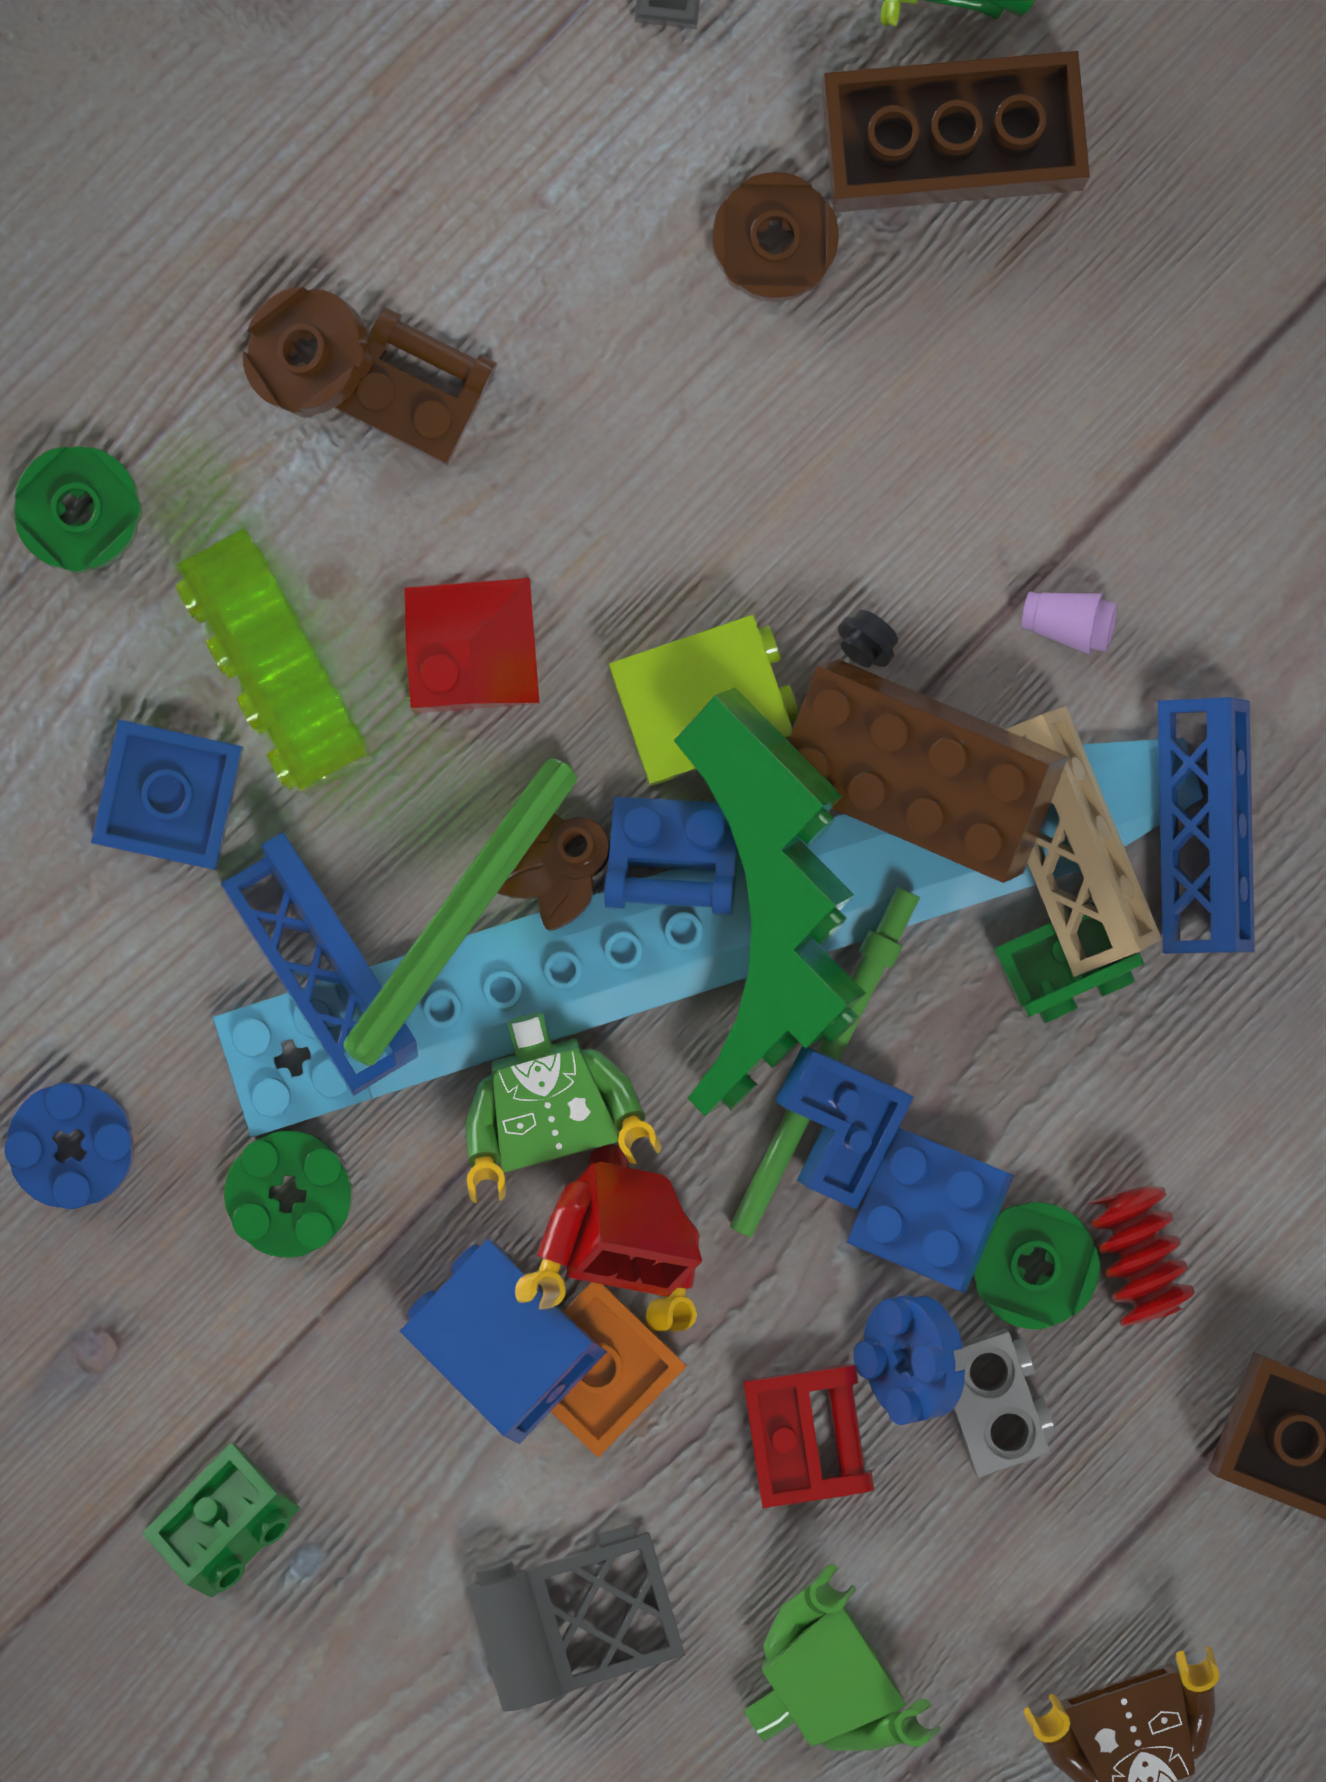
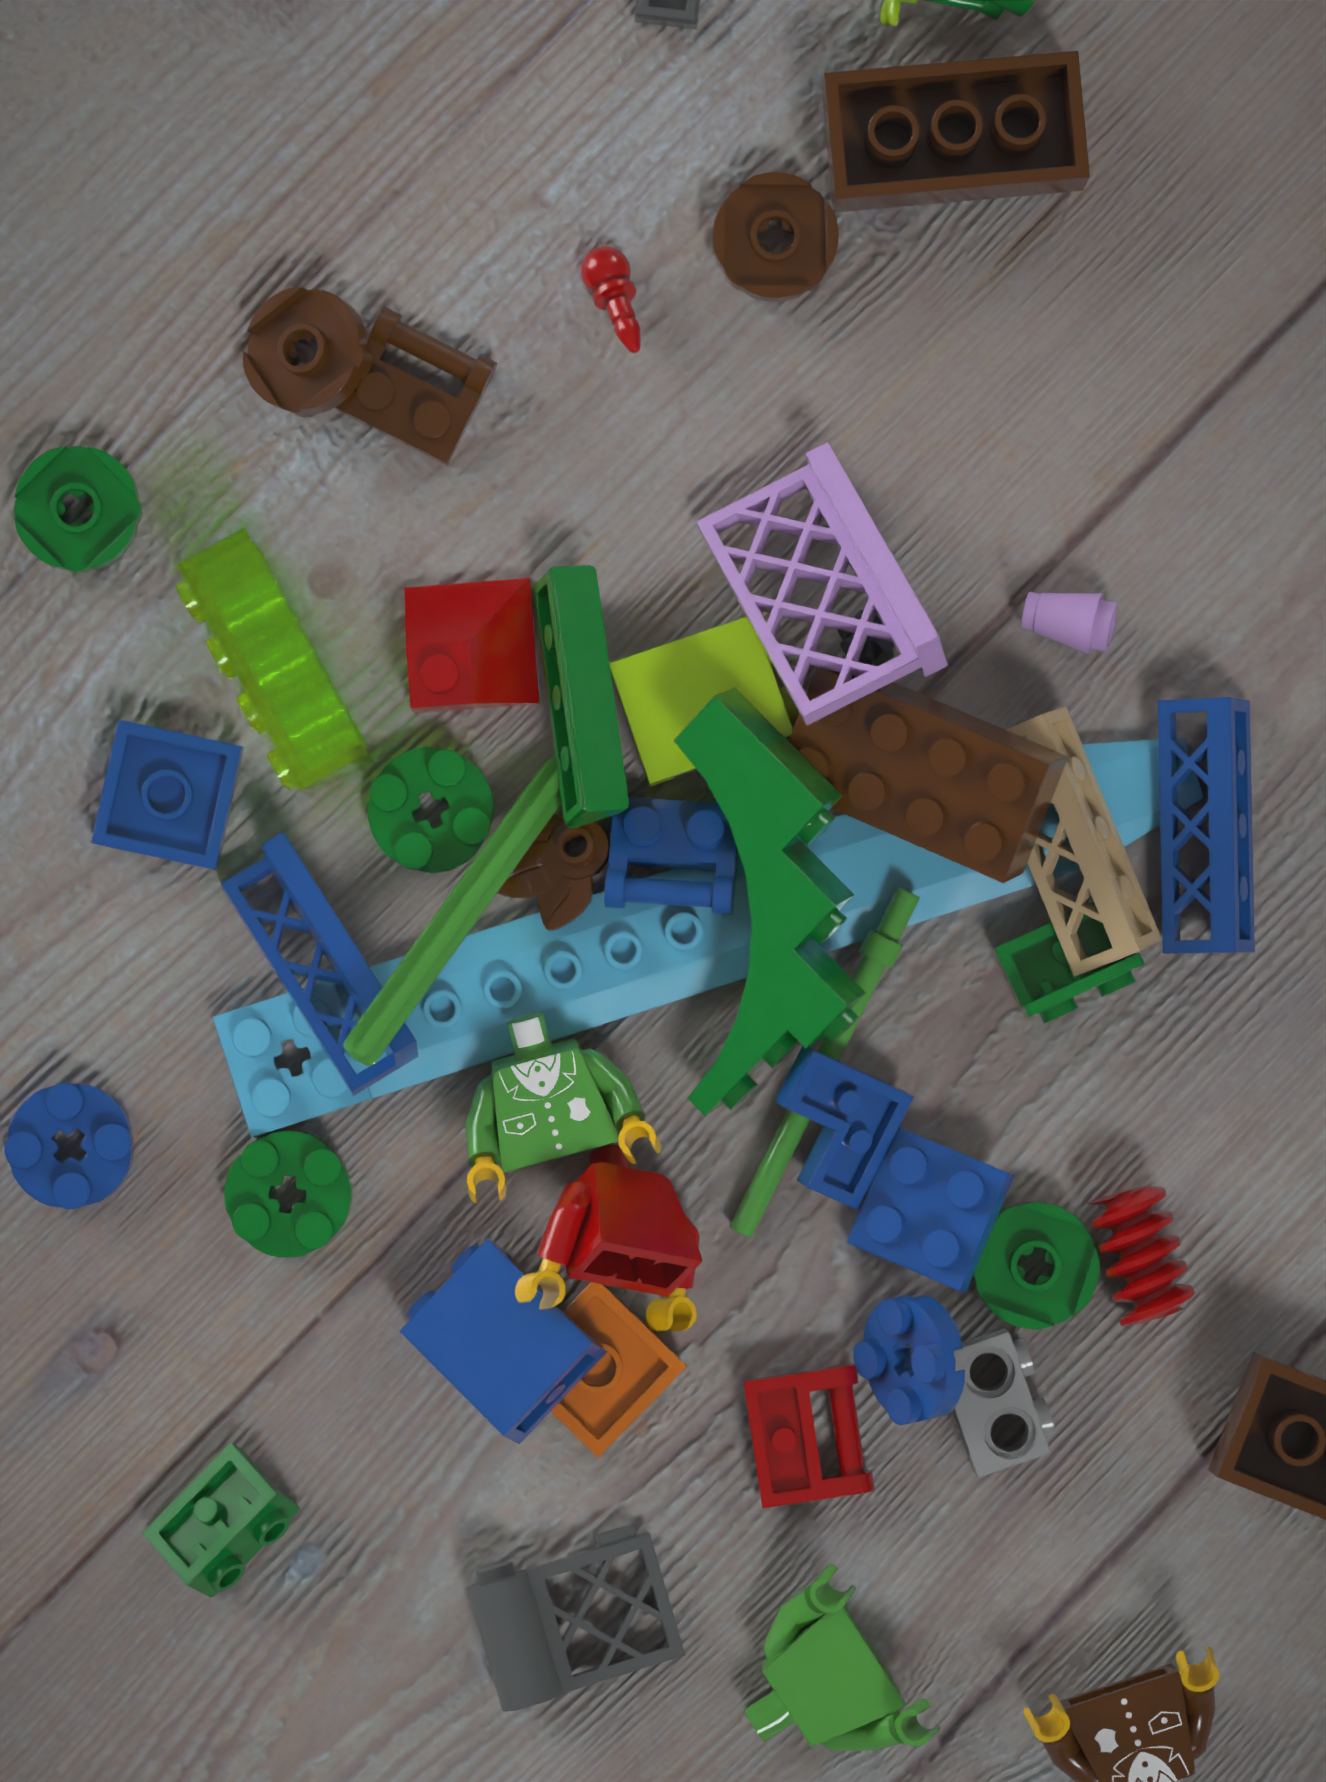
(397, 795): none -> green plate
(580, 695): none -> green slope
(607, 275): none -> red bar
(874, 572): none -> lavender fence

